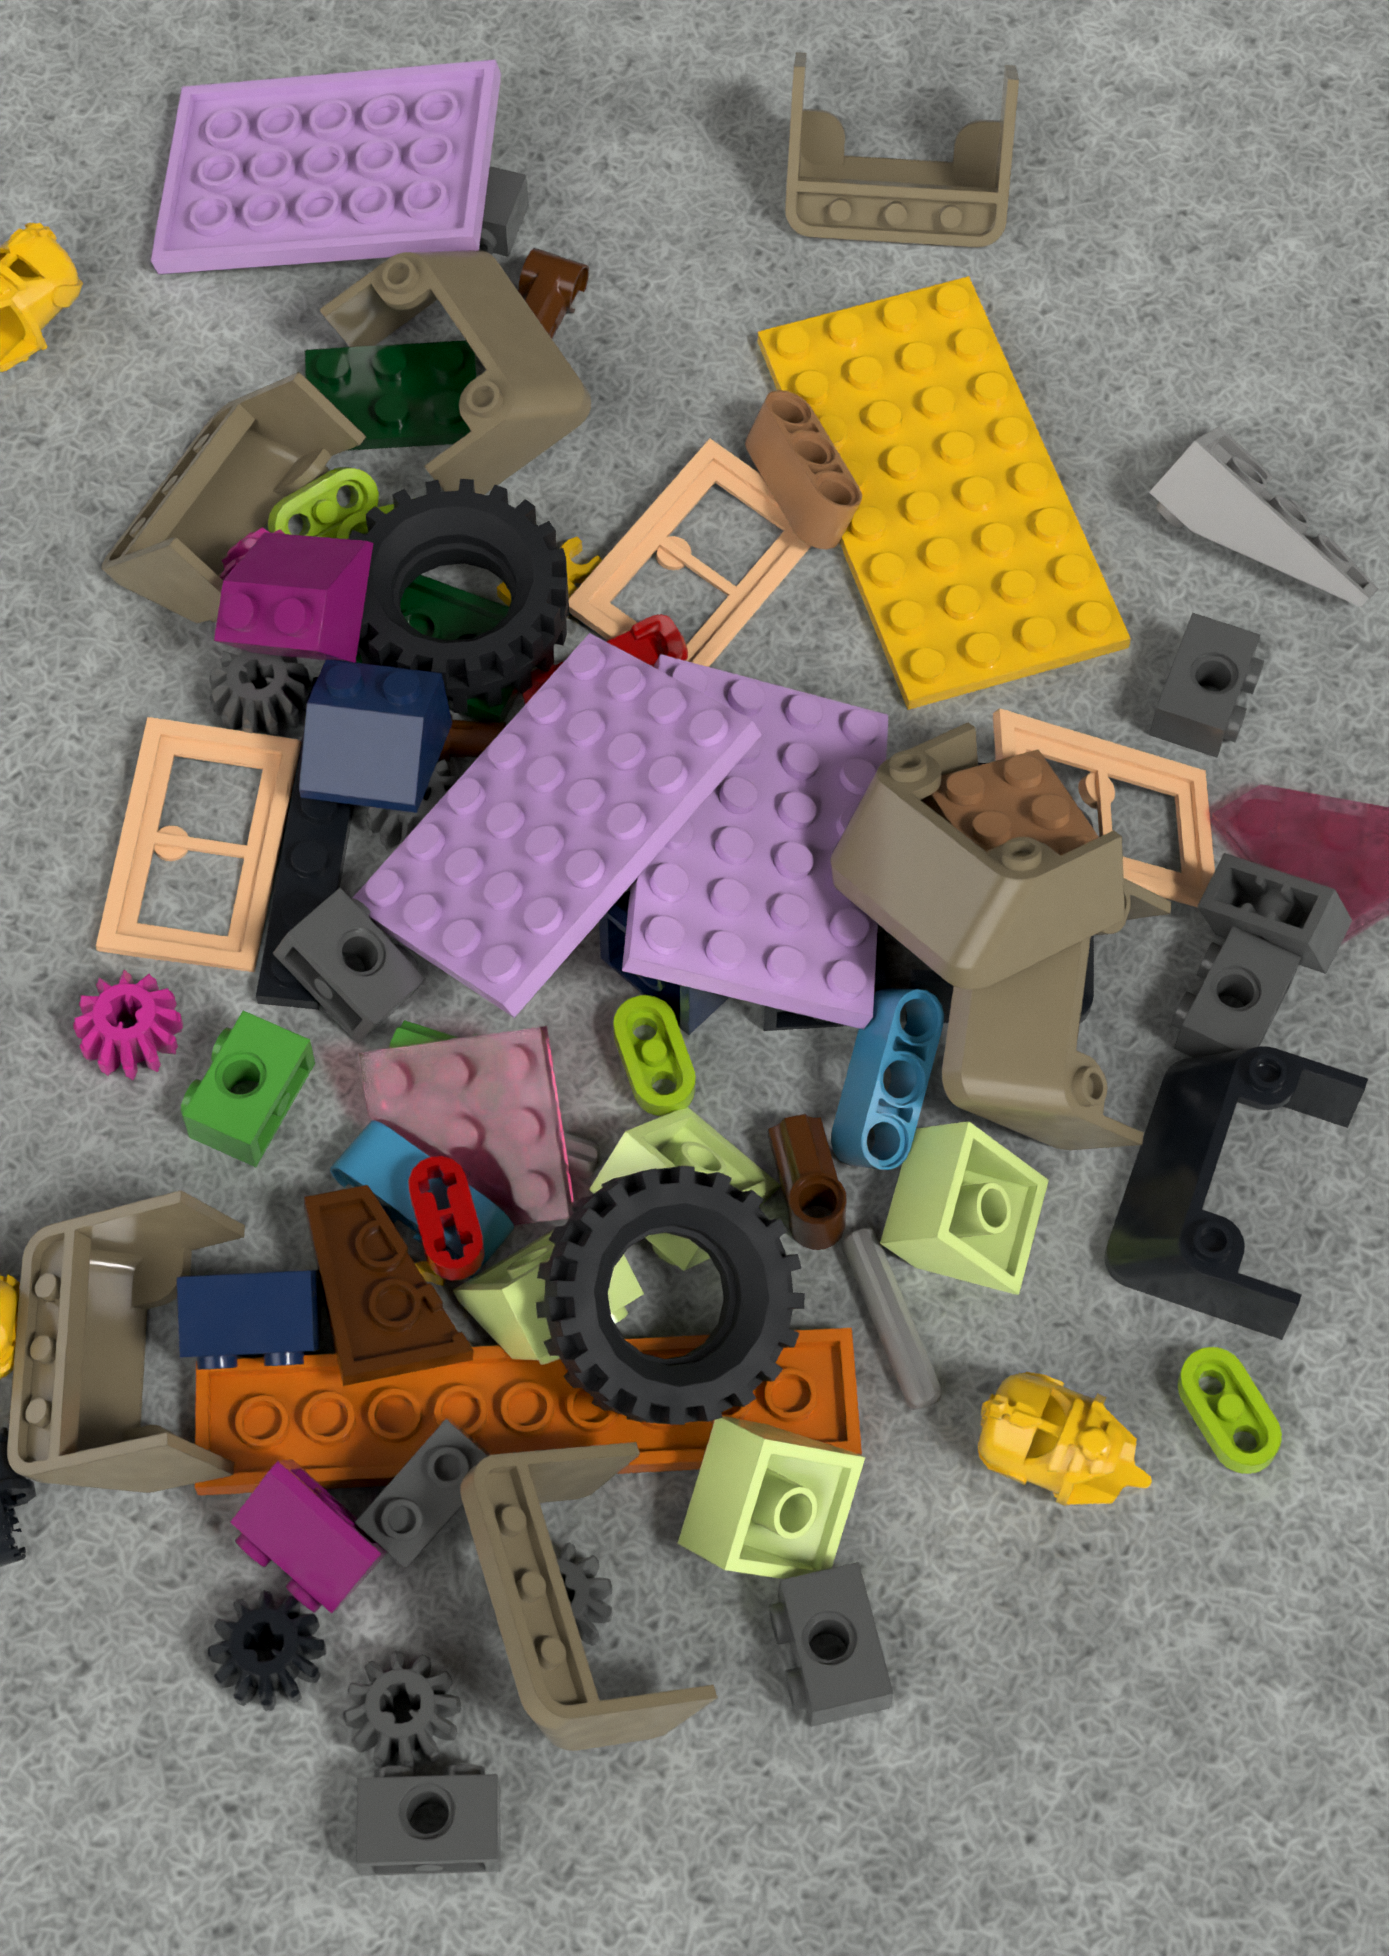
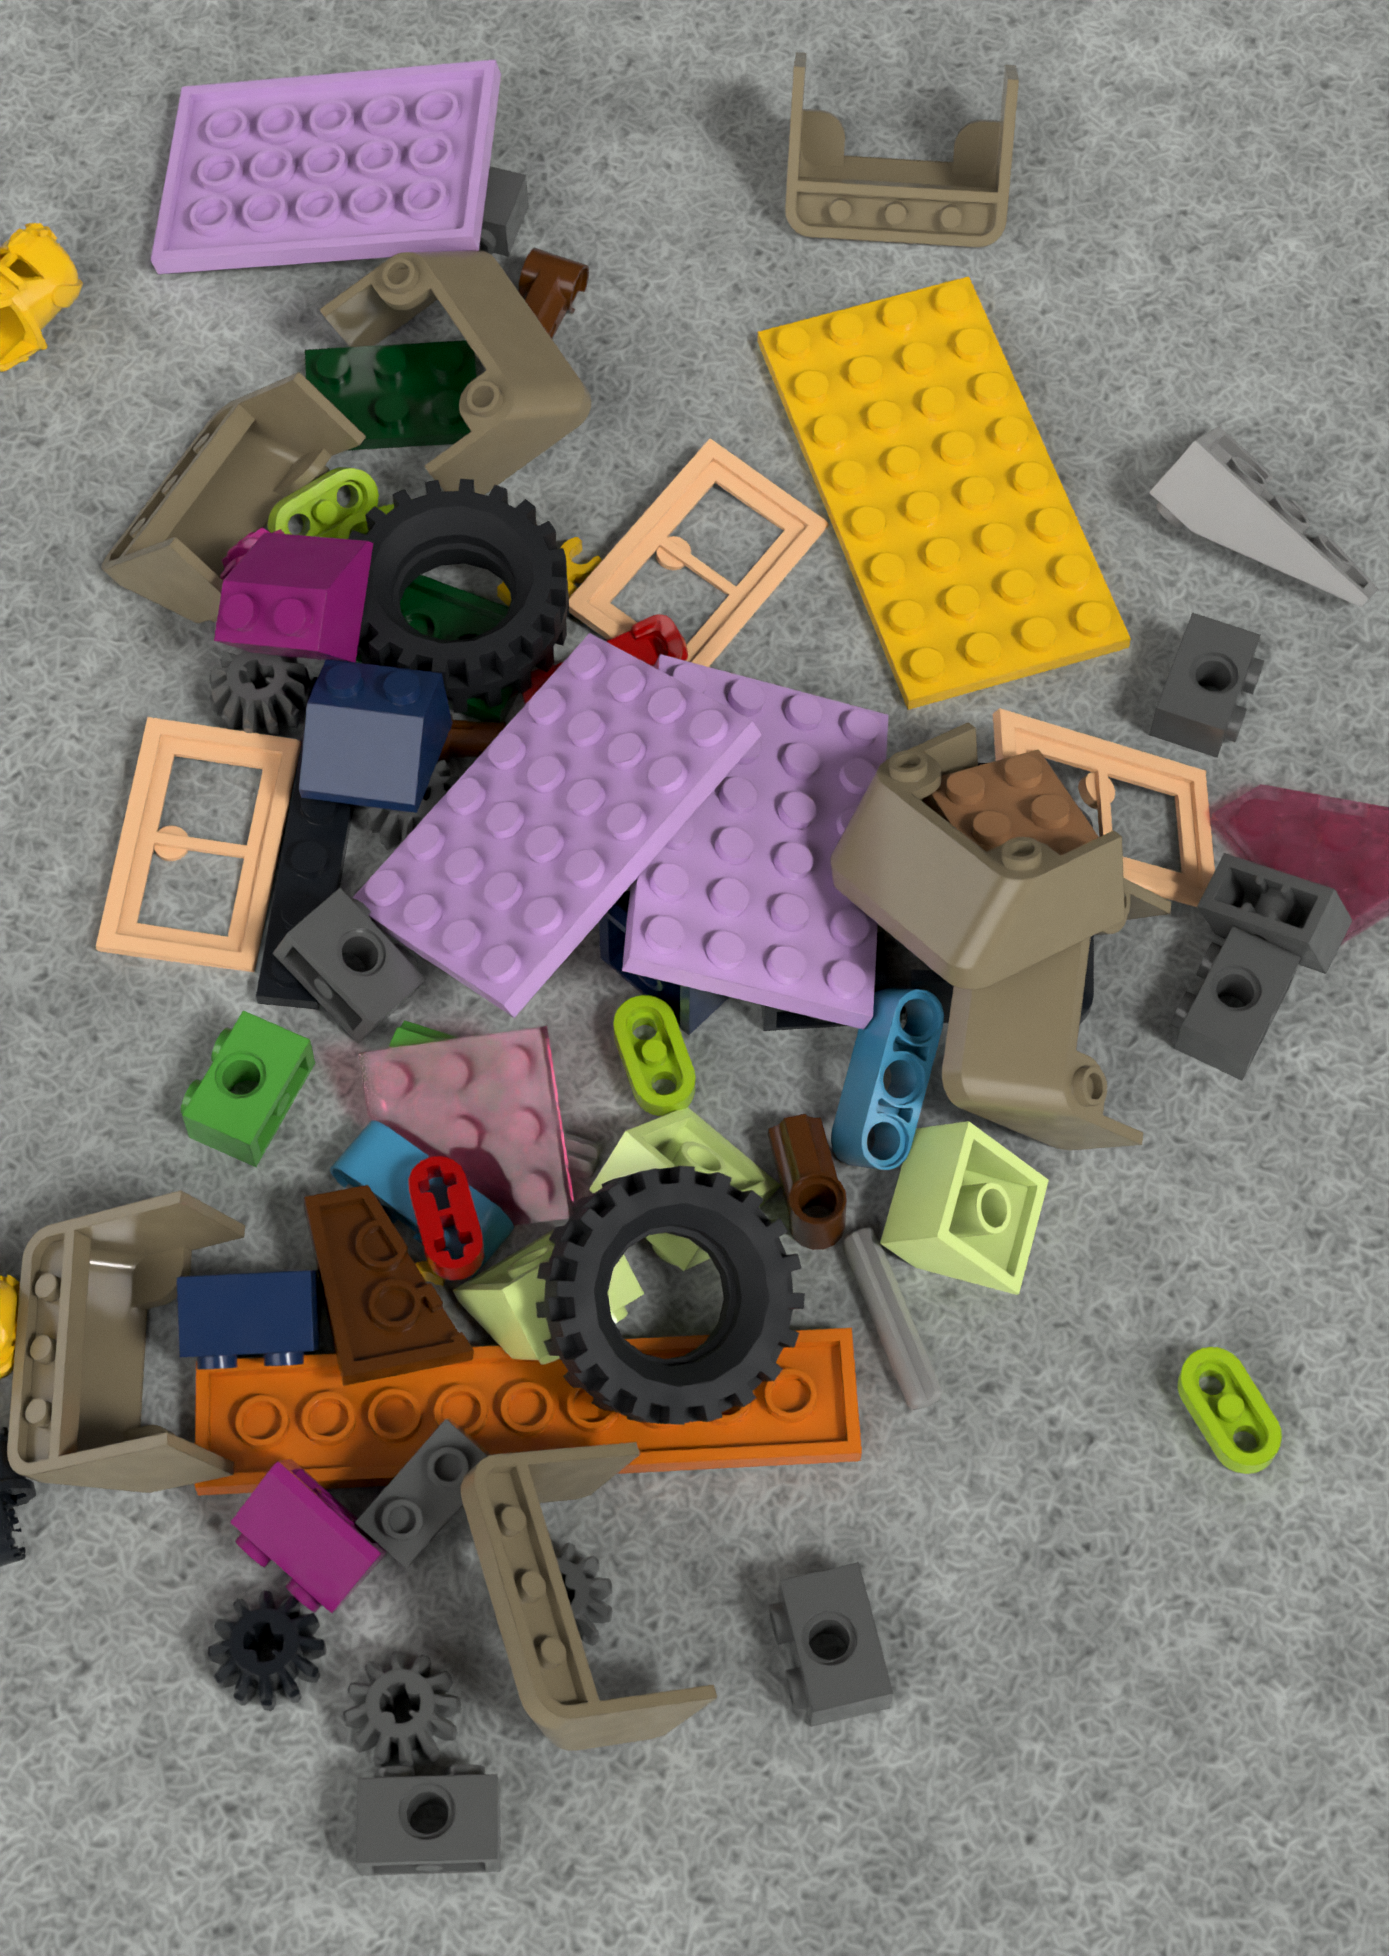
(103, 1027): dark pink gear -> none
(769, 1500): yellowish green slope -> none
(803, 469): medium nougat beam -> none
(1058, 1441): yellow helmet -> none
(1161, 1233): black windscreen -> none

